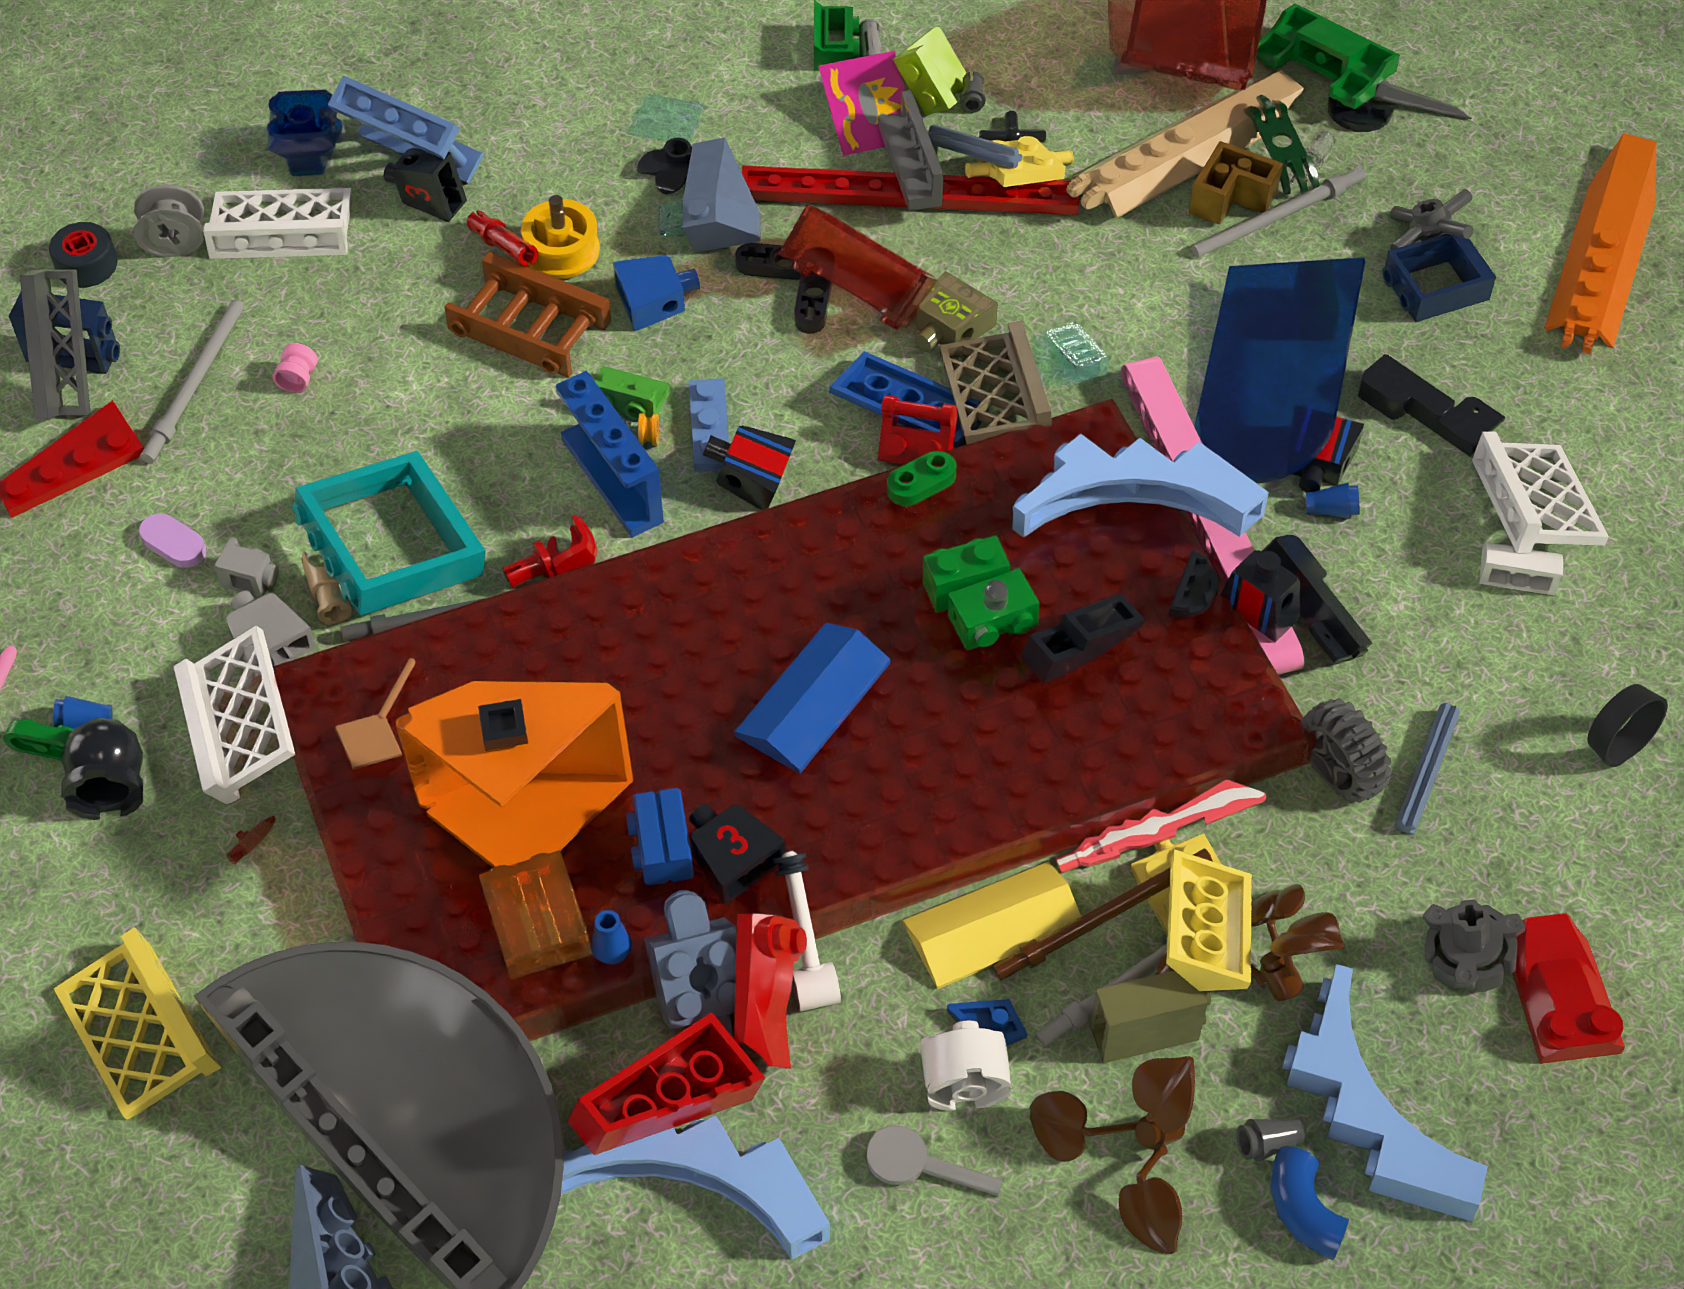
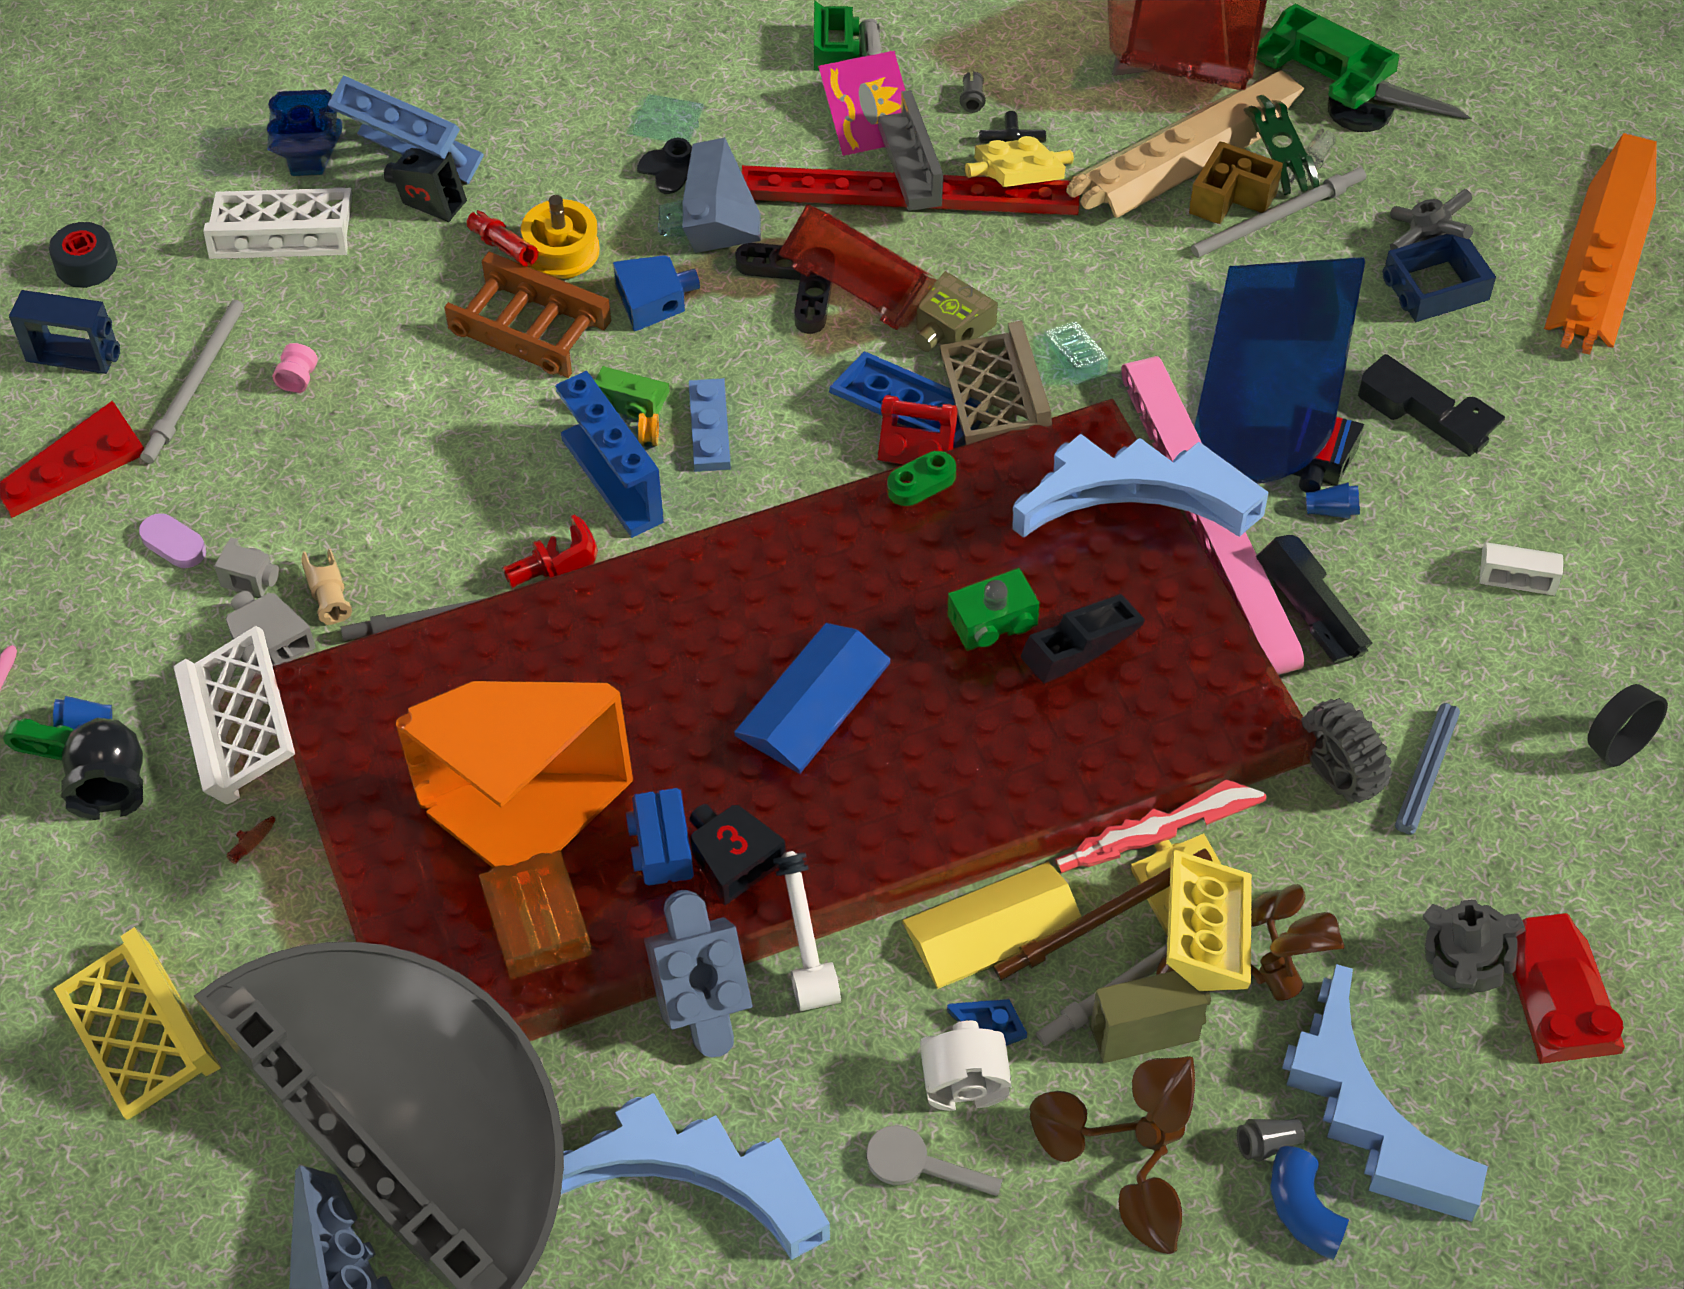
(43, 340): dark grey fence -> none
(168, 221): light grey piece -> none
(371, 738): medium nougat piece -> none
(404, 584): teal window -> none
(503, 724): black plate -> none
(610, 938): blue cone -> none
(670, 1086): red wedge -> none
(751, 463): black torso -> none
(764, 978): red slope -> none
(931, 71): lime bracket -> none
(961, 567): green brick -> none
(974, 146): sand blue axle -> none
(1196, 588): black tile -> none
(1265, 593): black torso -> none
(1512, 496): white fence -> none

